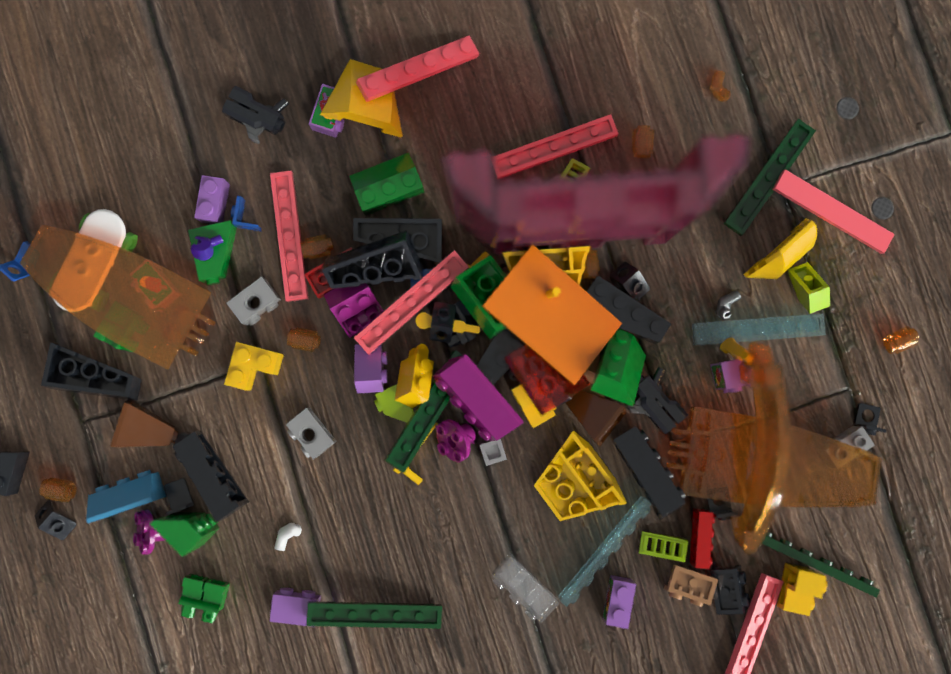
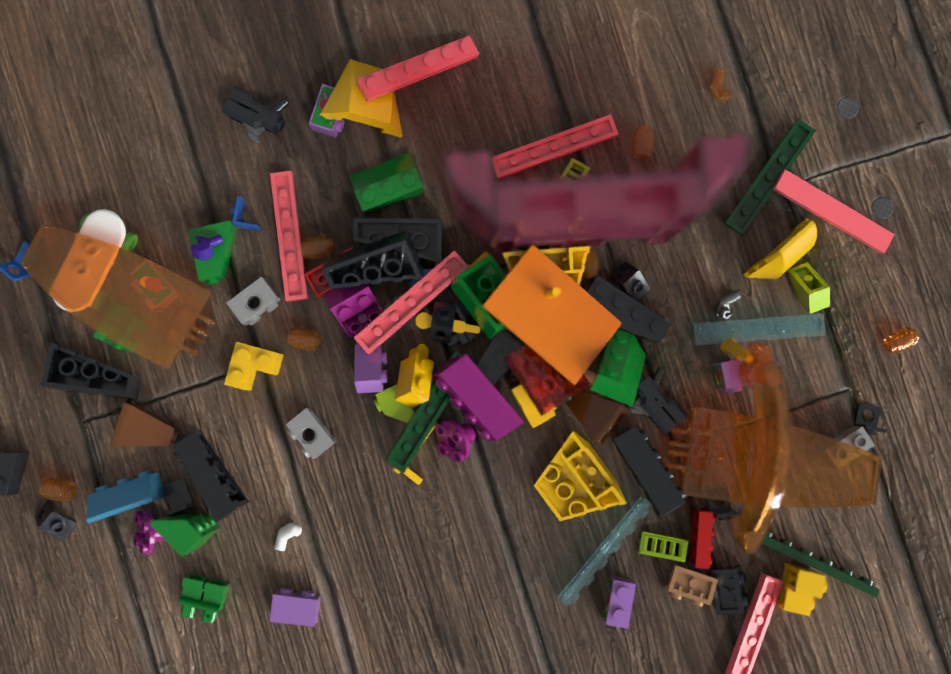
(212, 200): medium lavender brick -> none
(373, 615): dark green plate -> none
(493, 452): light grey plate -> none
(524, 588): clear brick -> none

